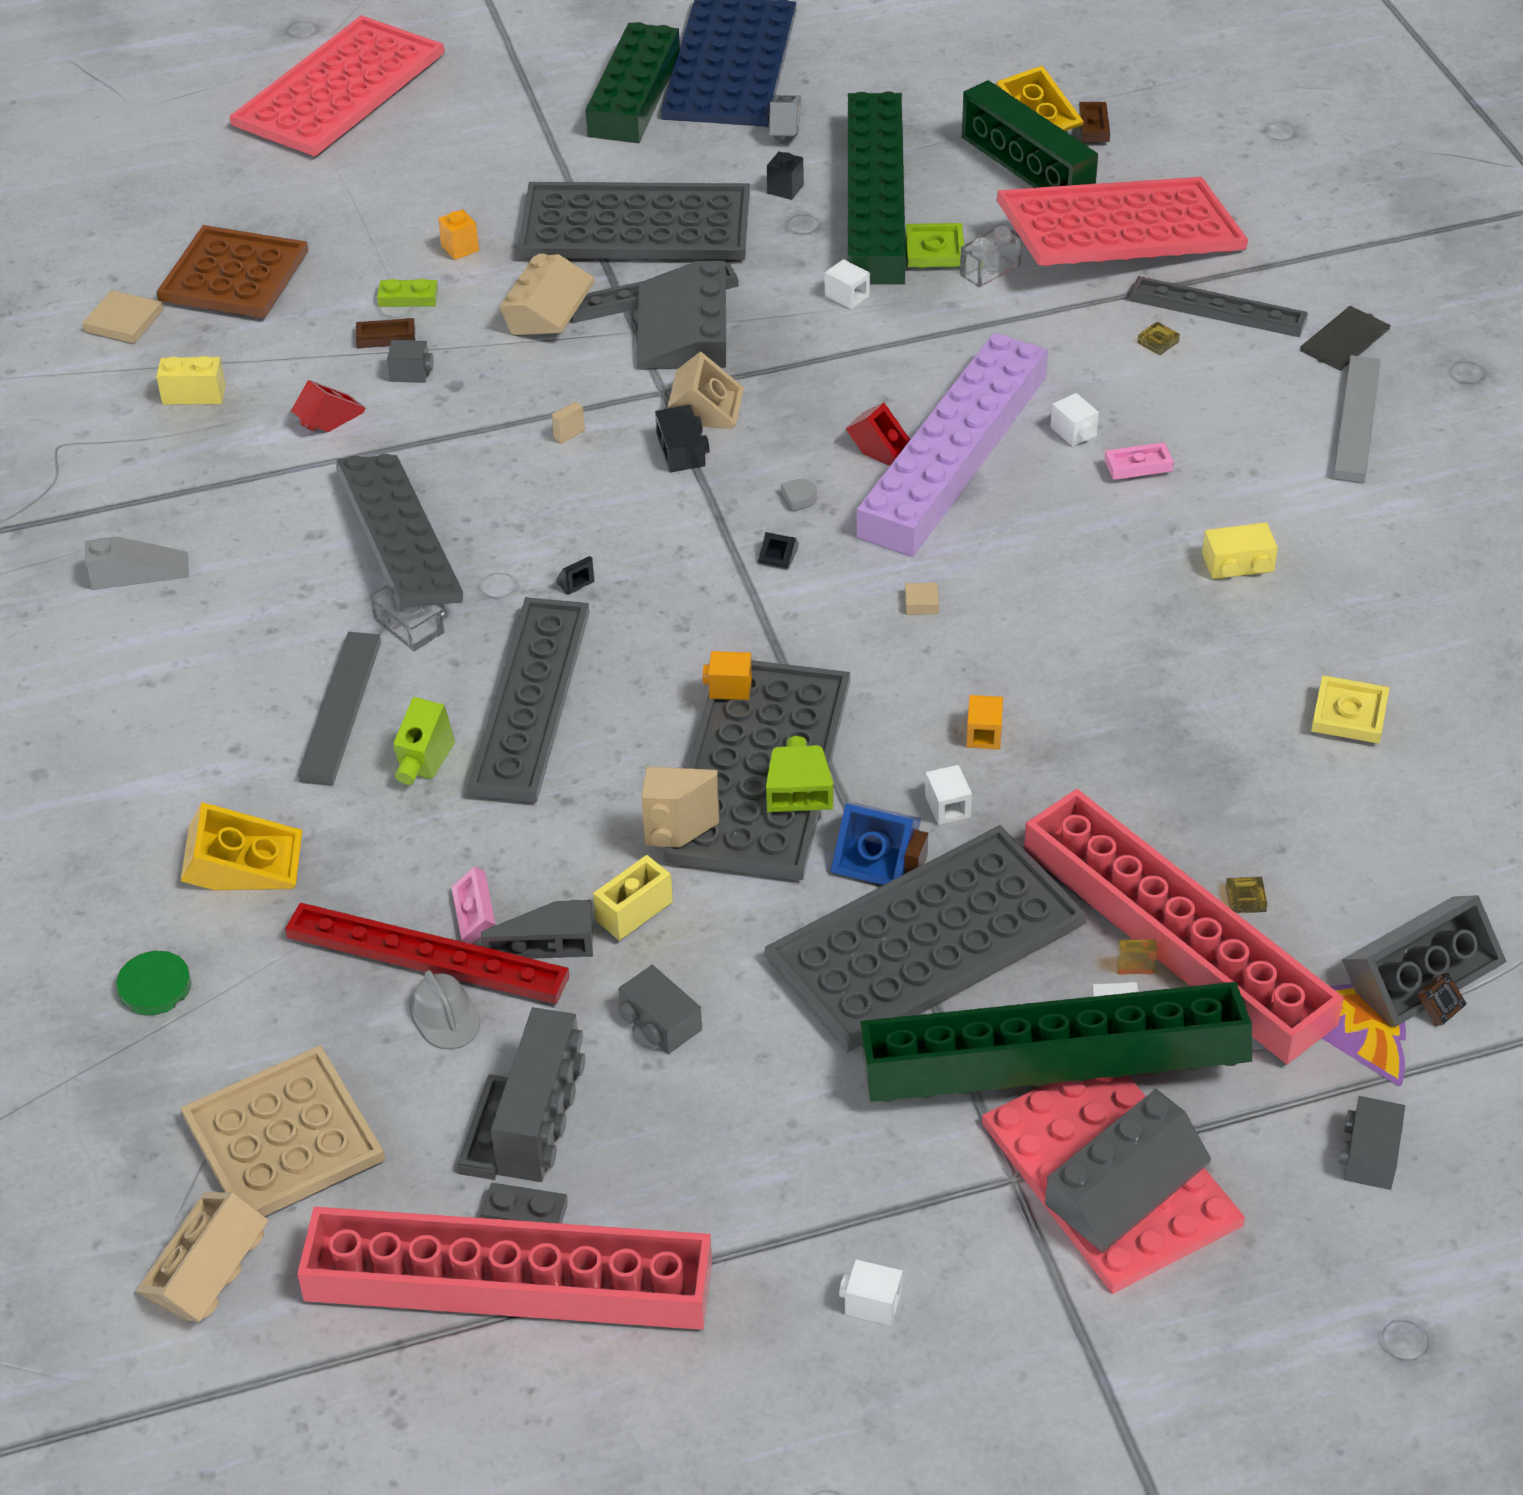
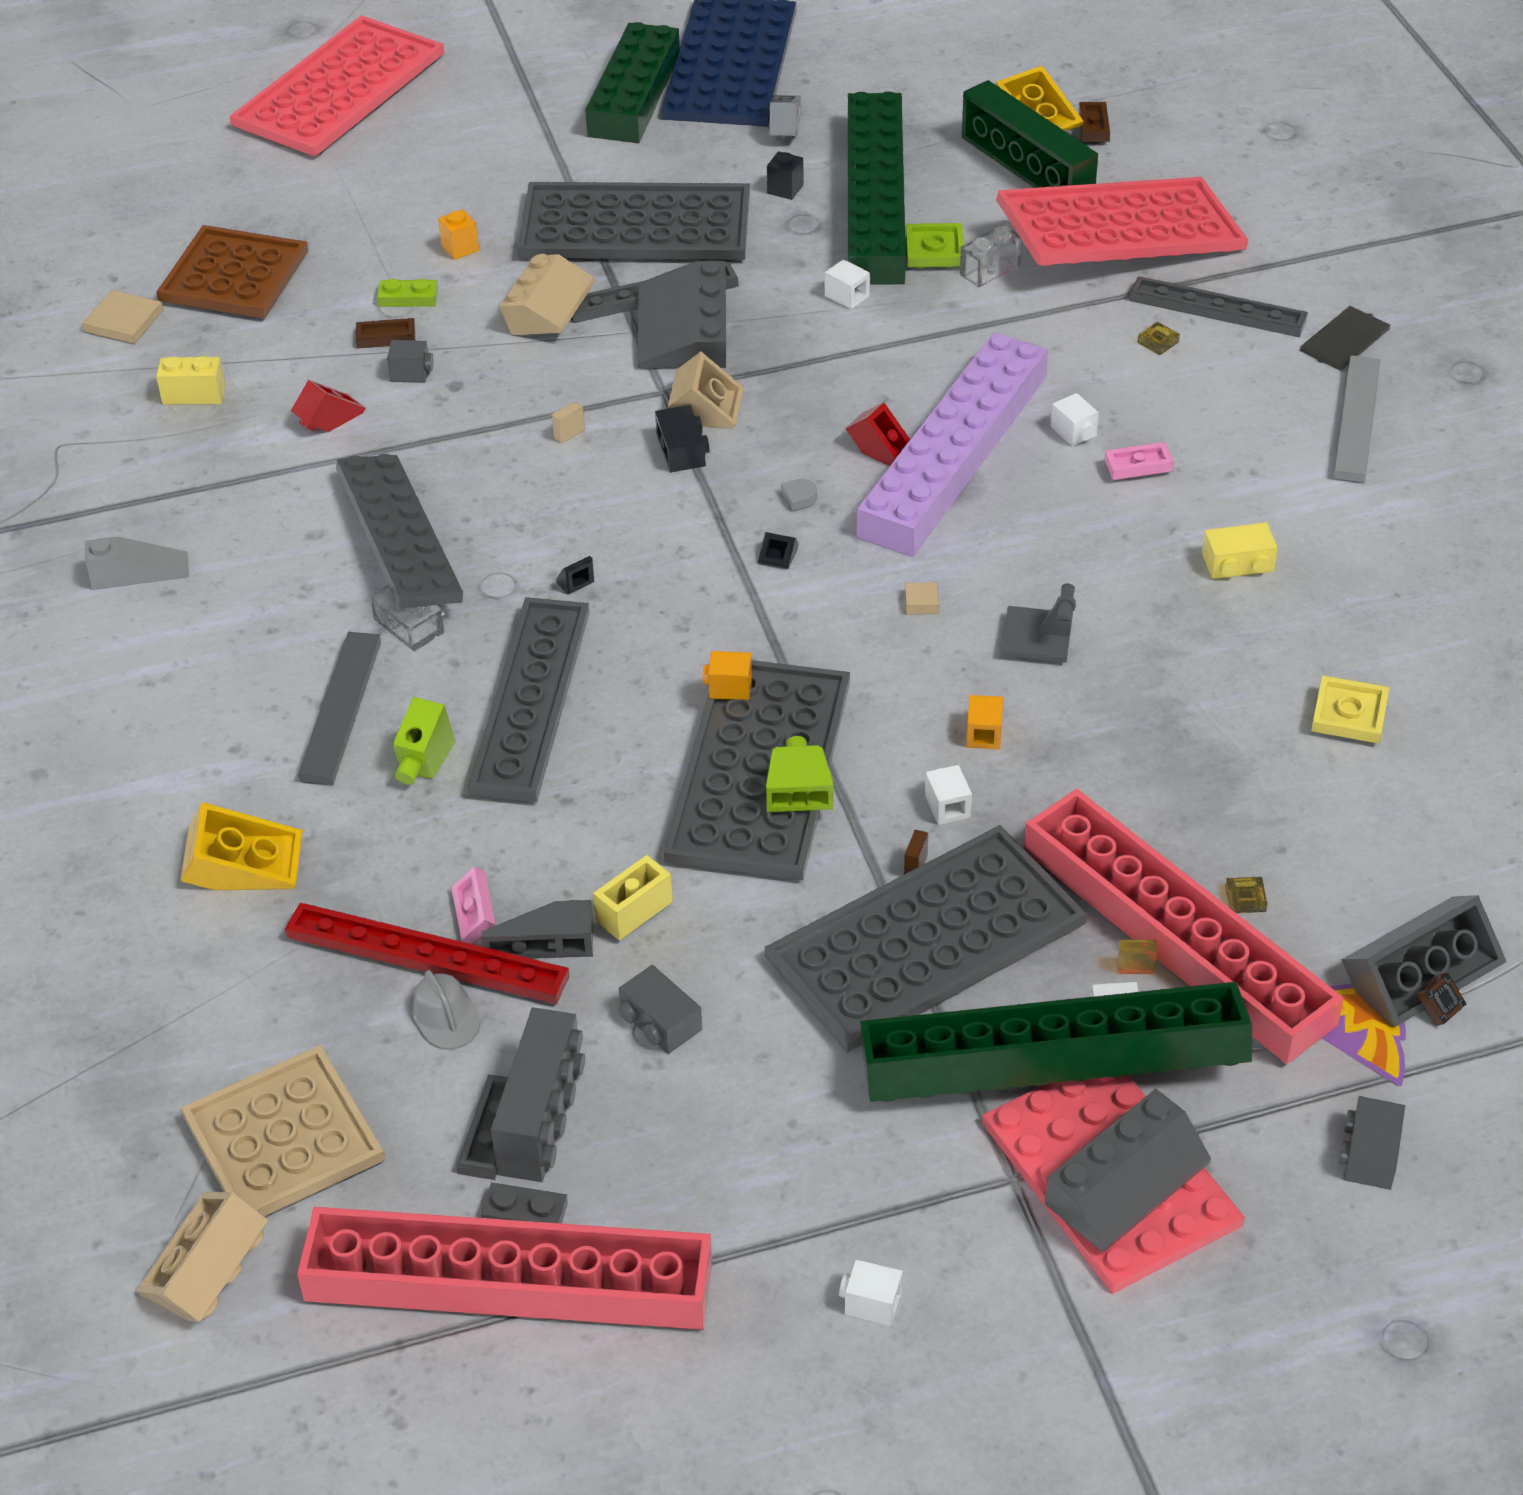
(153, 982): green tile -> none
(678, 805): tan slope -> none
(872, 843): blue slope -> none
(1040, 632): none -> dark grey plate

